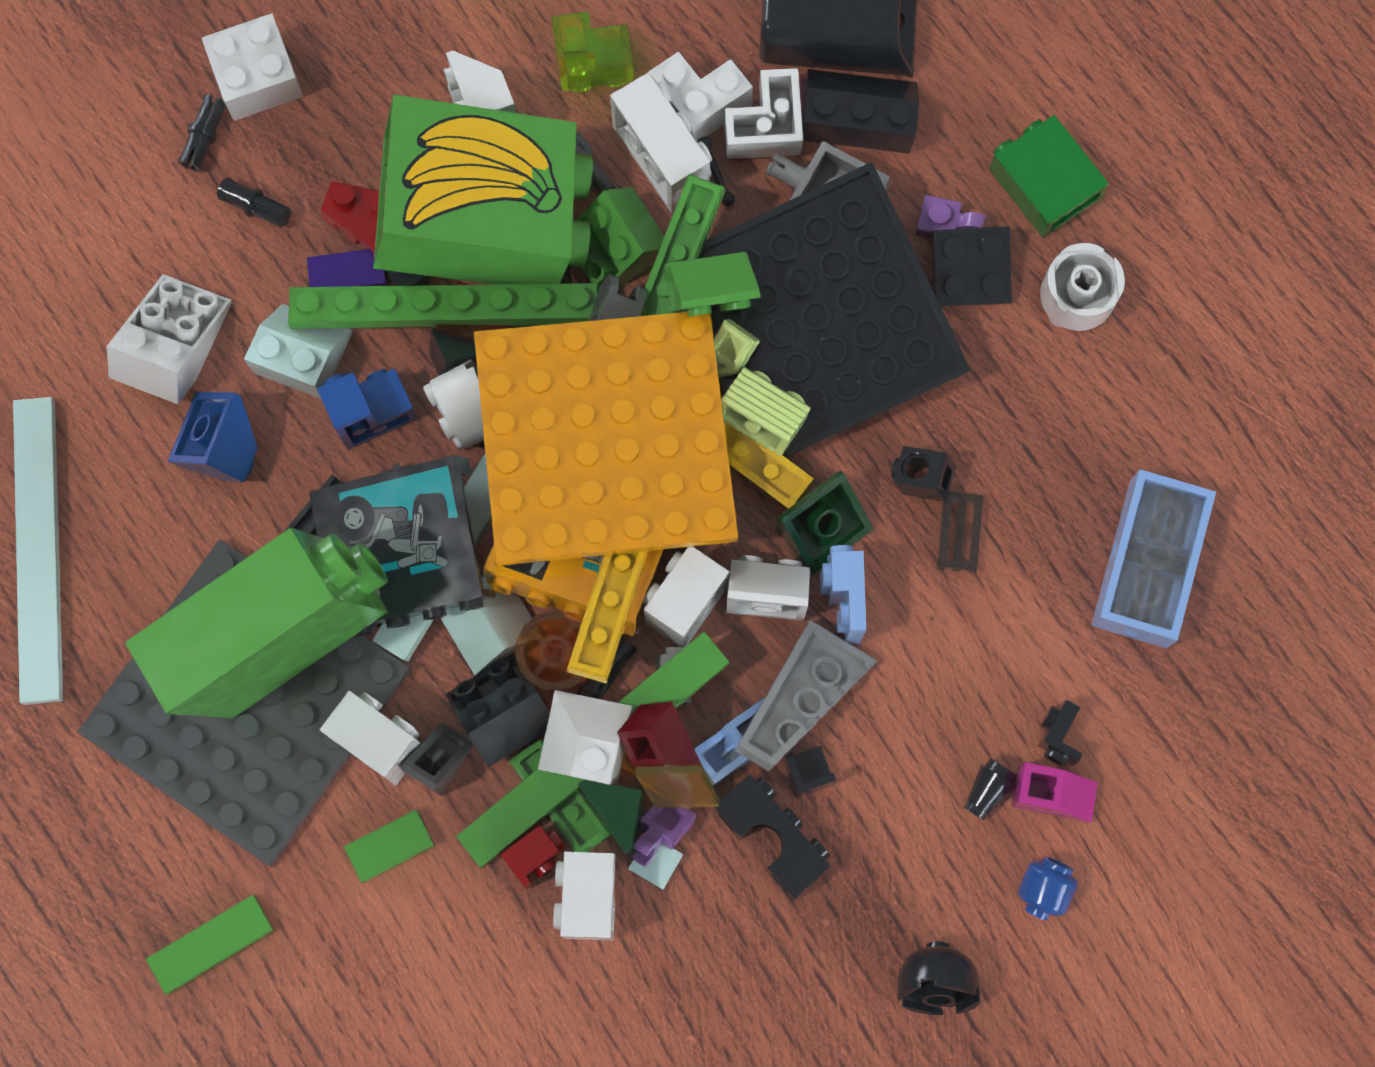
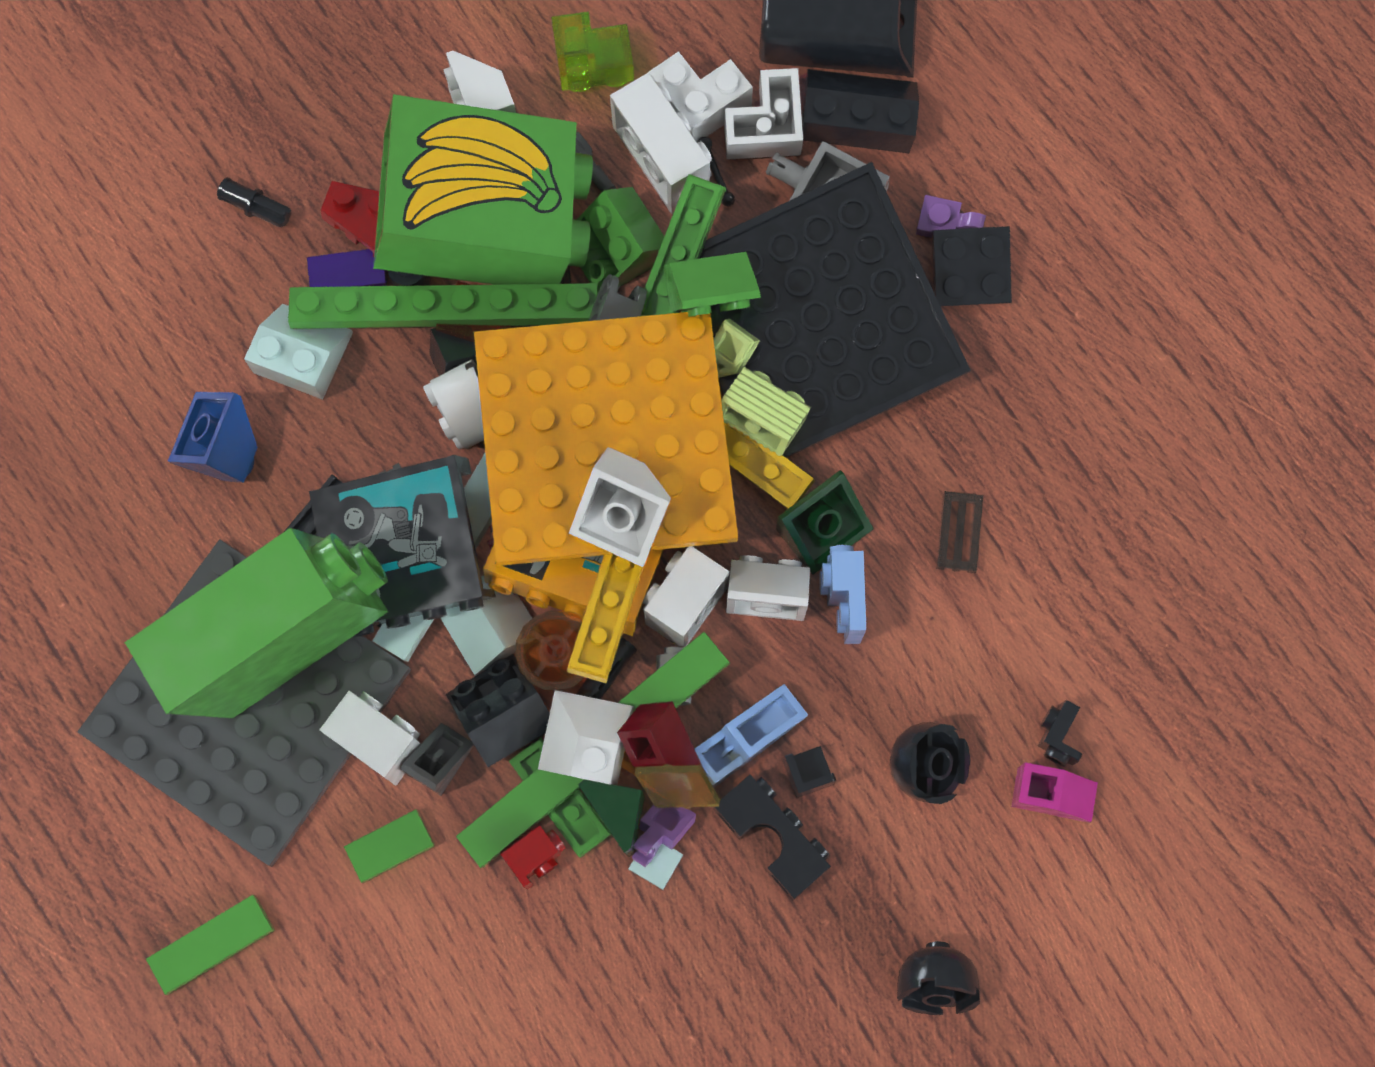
(37, 551): light aqua tile -> none
(167, 339): white slope -> none
(201, 133): black pin -> none
(252, 67): white brick -> none
(366, 408): blue brick -> none
(587, 896): white brick -> none
(621, 507): none -> white slope
(804, 691): light grey wing -> none
(930, 762): none -> black cylinder
(934, 484): black brick -> none
(989, 788): black cone -> none
(1047, 175): green brick -> none
(1047, 888): blue head -> none
(1100, 289): white brick -> none
(1153, 559): clear brick -> none

